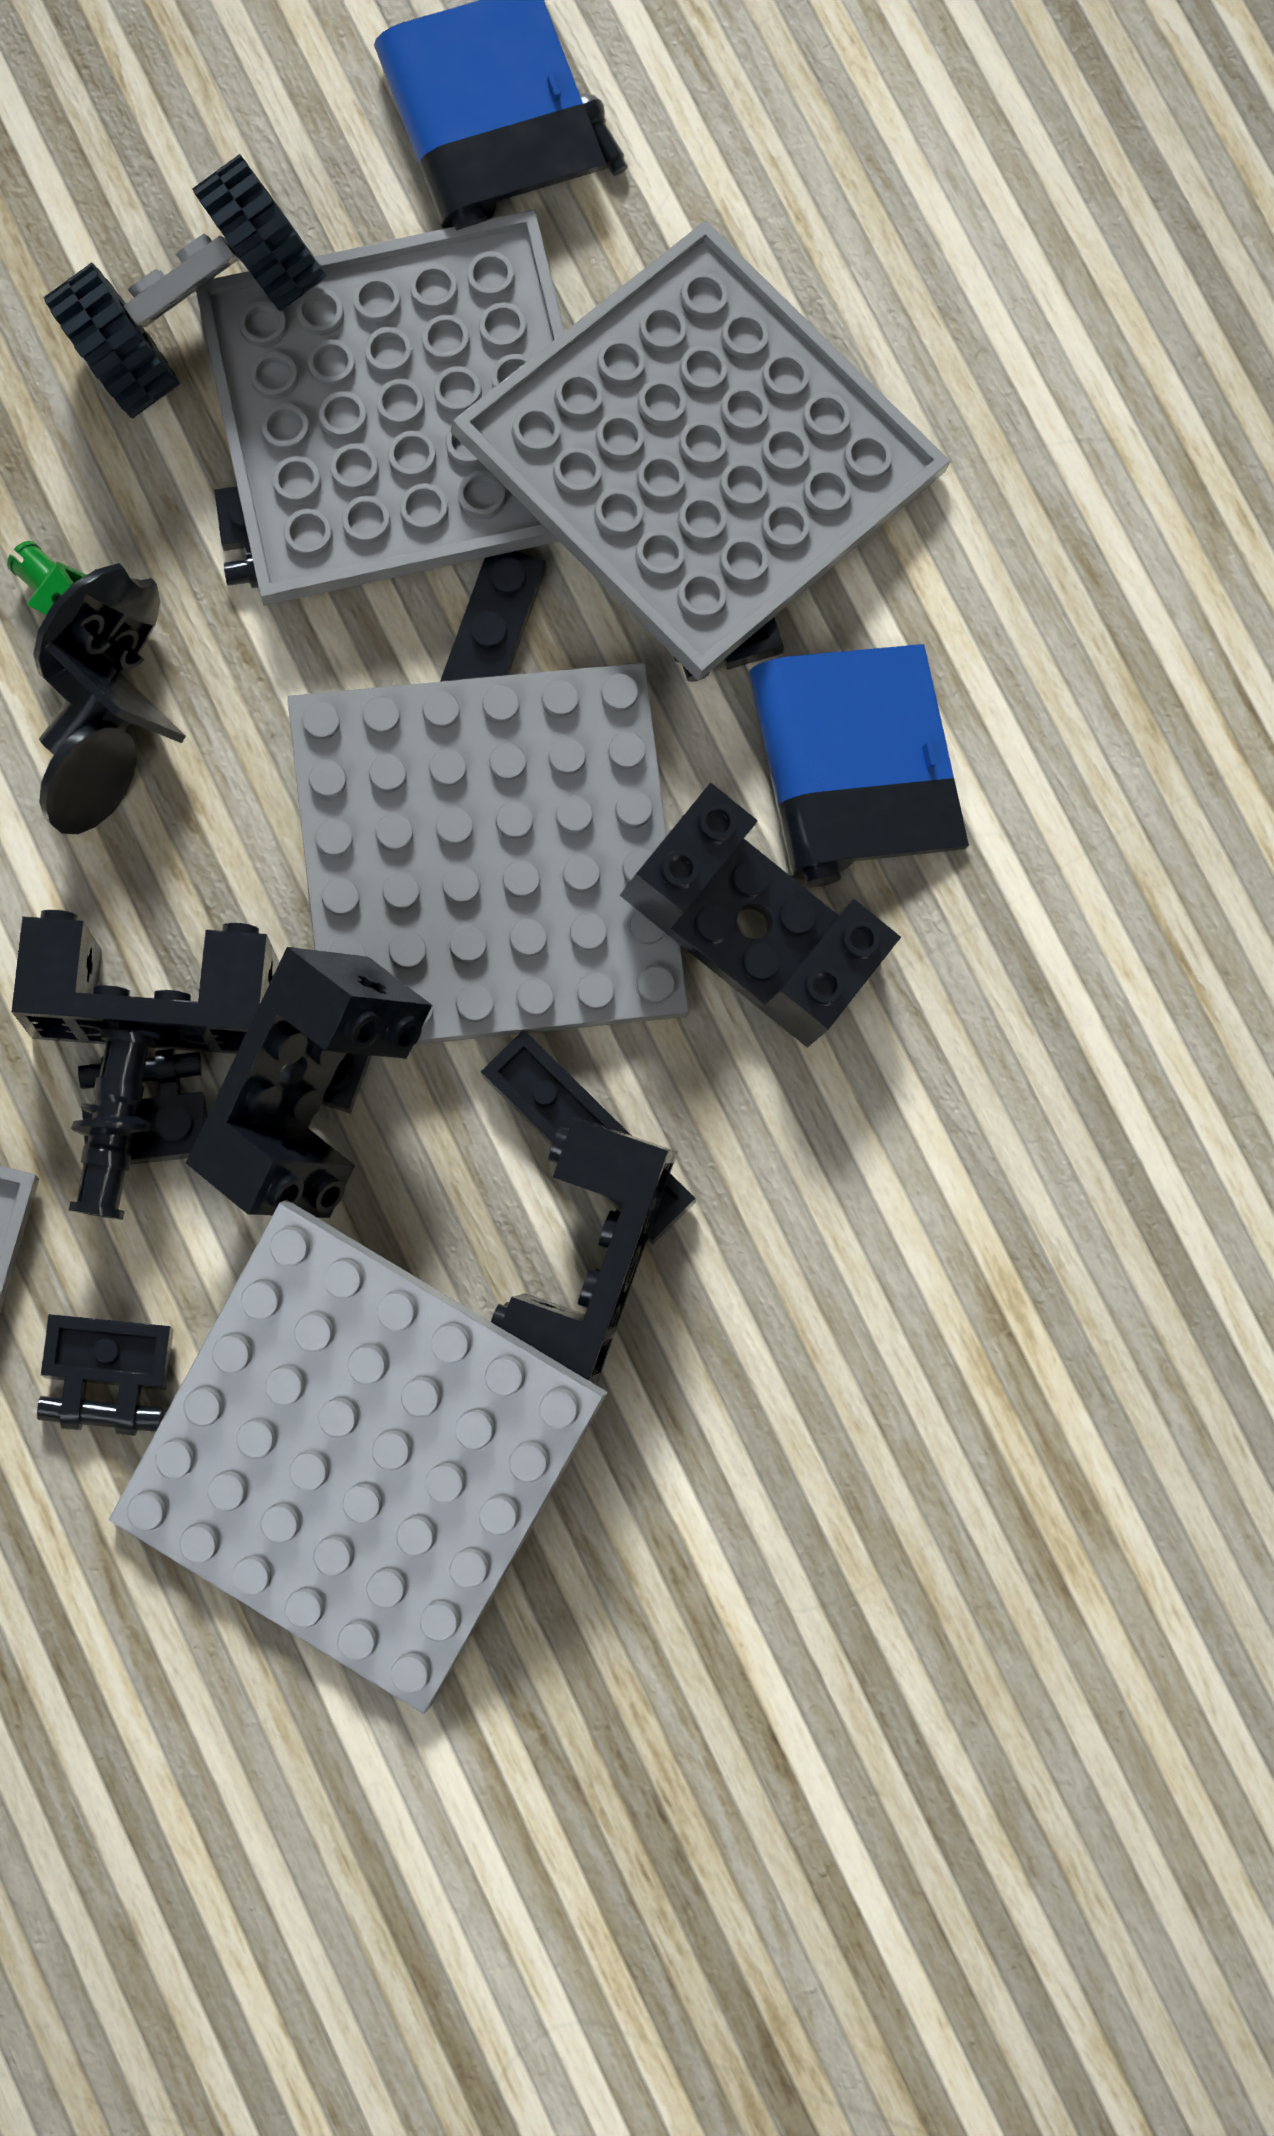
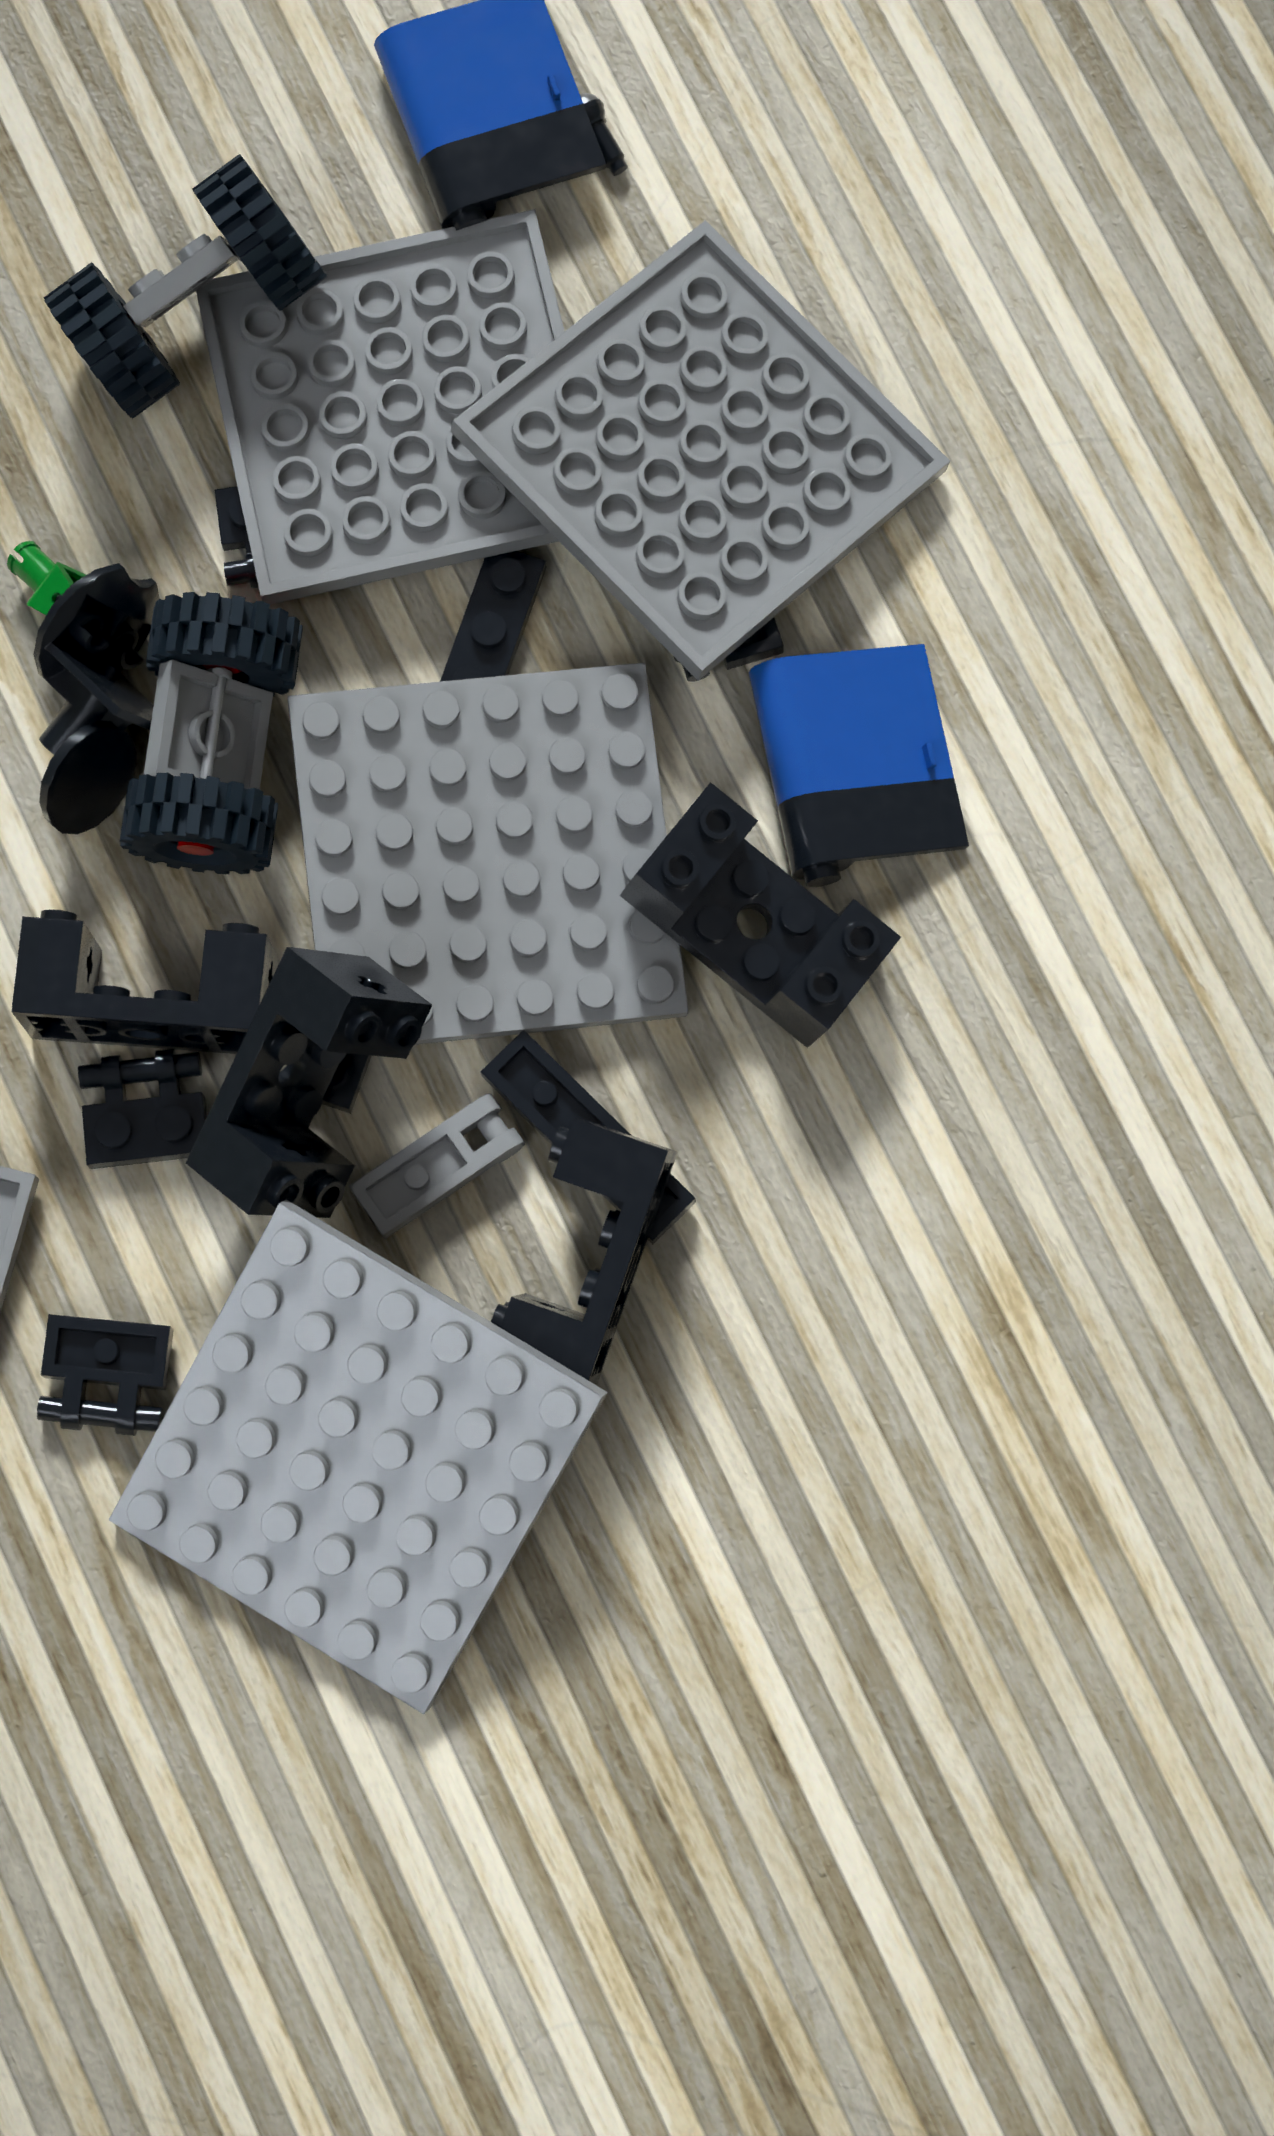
(112, 1124): black piece -> none
(209, 733): none -> black plate
(435, 1166): none -> light grey plate

